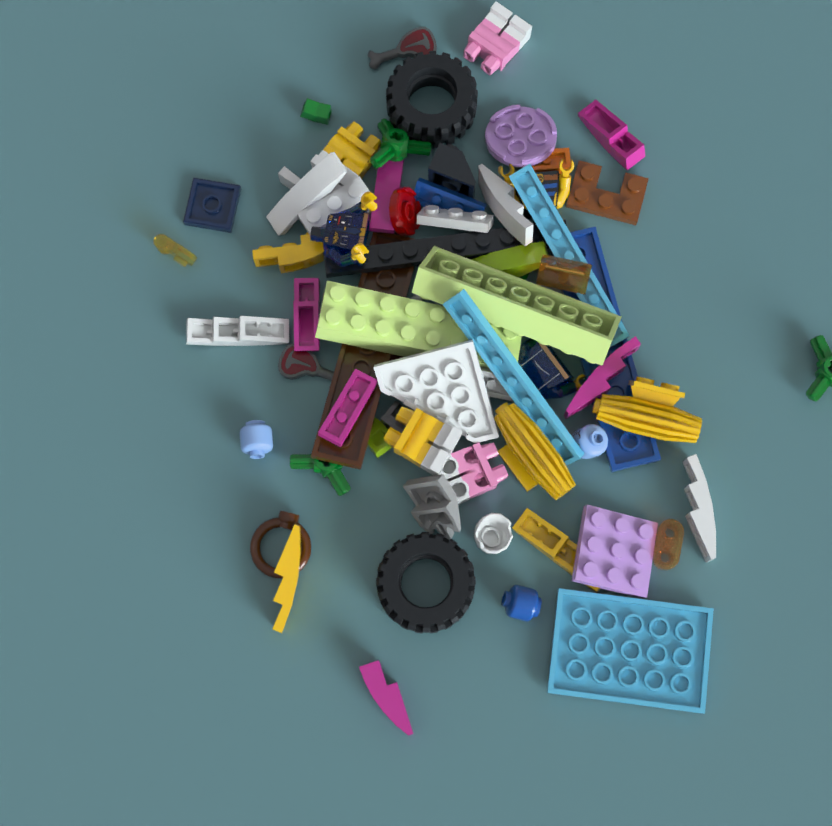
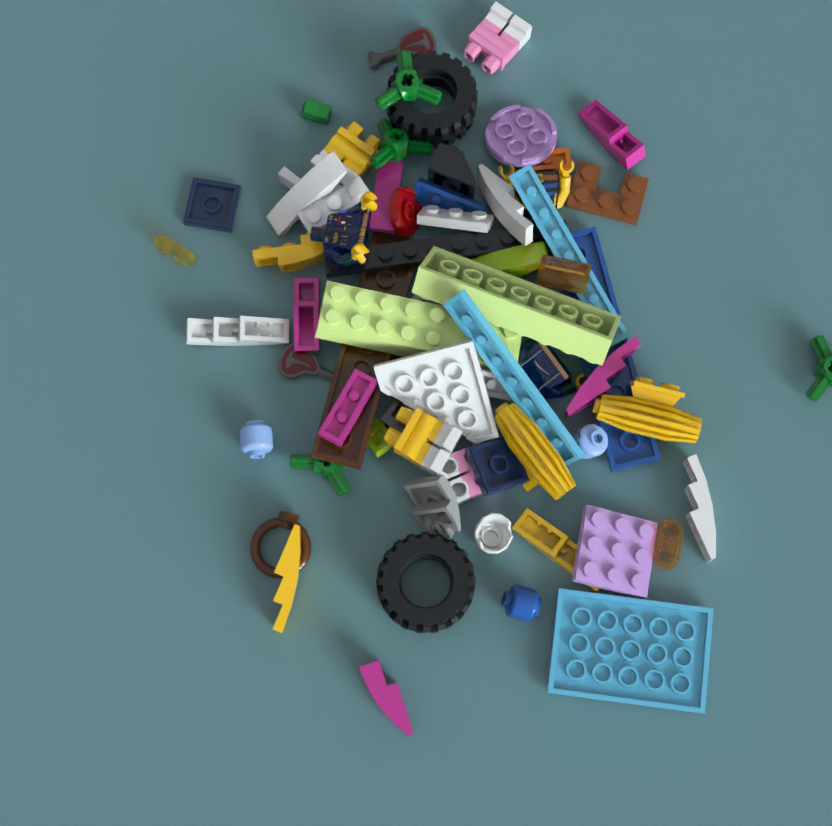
(407, 75): none -> green bush
(496, 466): none -> dark blue tile

